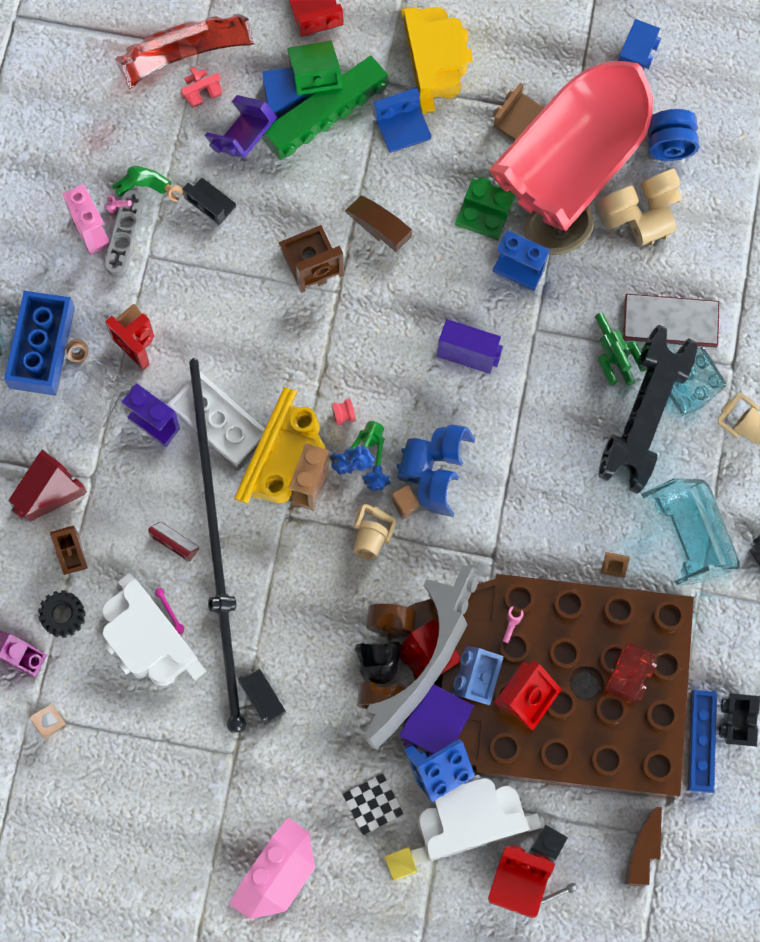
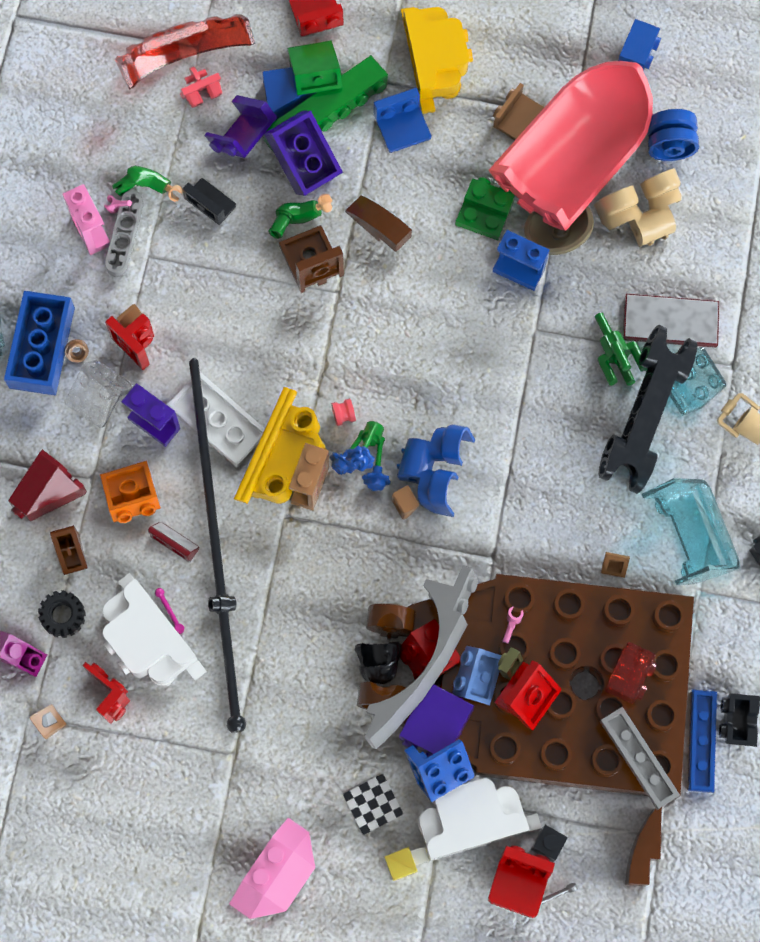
(114, 704): none -> red bracket
(130, 492): none -> orange plate
(262, 696): black panel -> none
(298, 214): none -> green arm
(303, 153): none -> dark purple brick
(370, 534): tan piece -> none
(469, 346): dark purple brick -> none
(510, 663): none -> olive plate
(639, 758): none -> light grey plate

